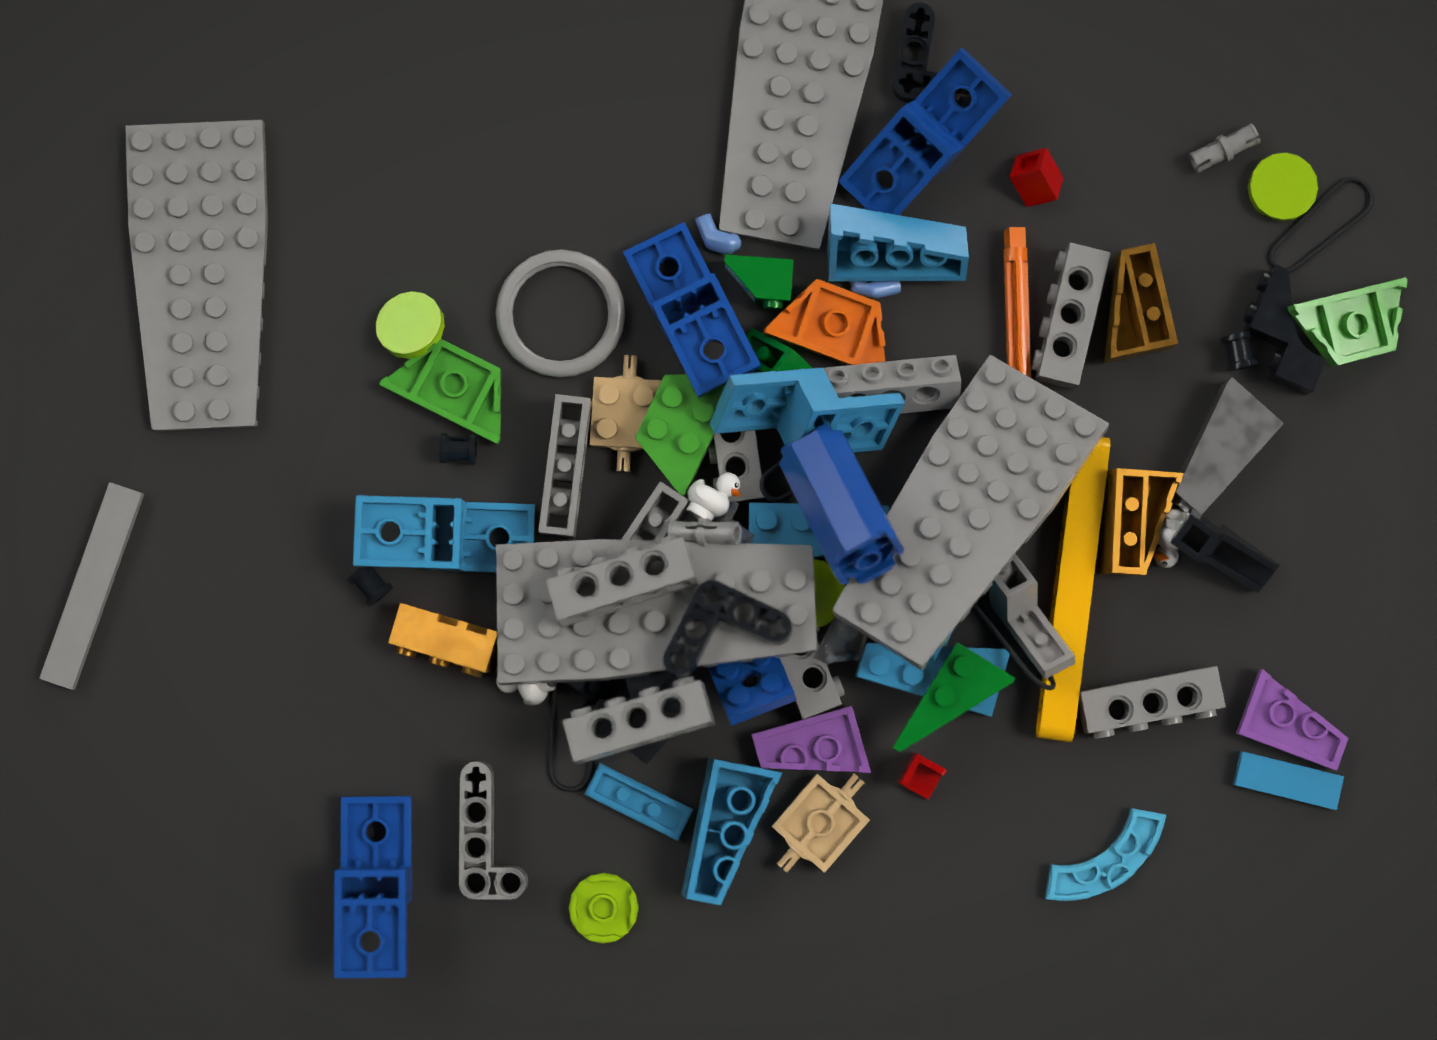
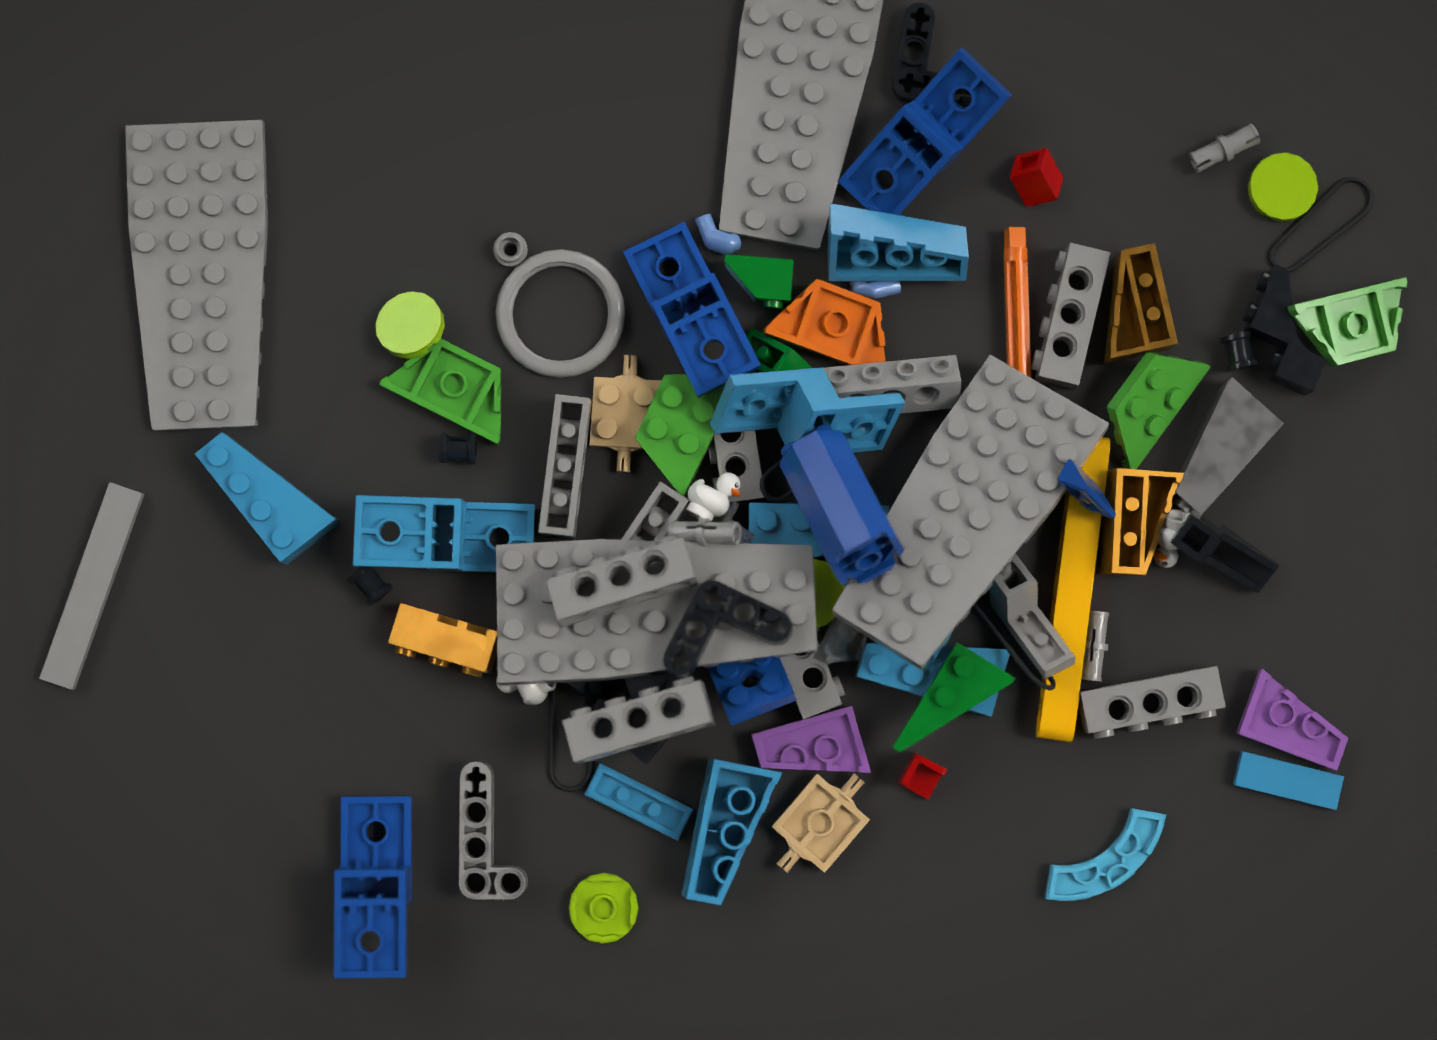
(270, 503): none -> dark azure wedge
(510, 239): none -> light grey plate
(1084, 489): none -> blue slope
(1095, 646): none -> light grey pin
(1151, 401): none -> bright green wing

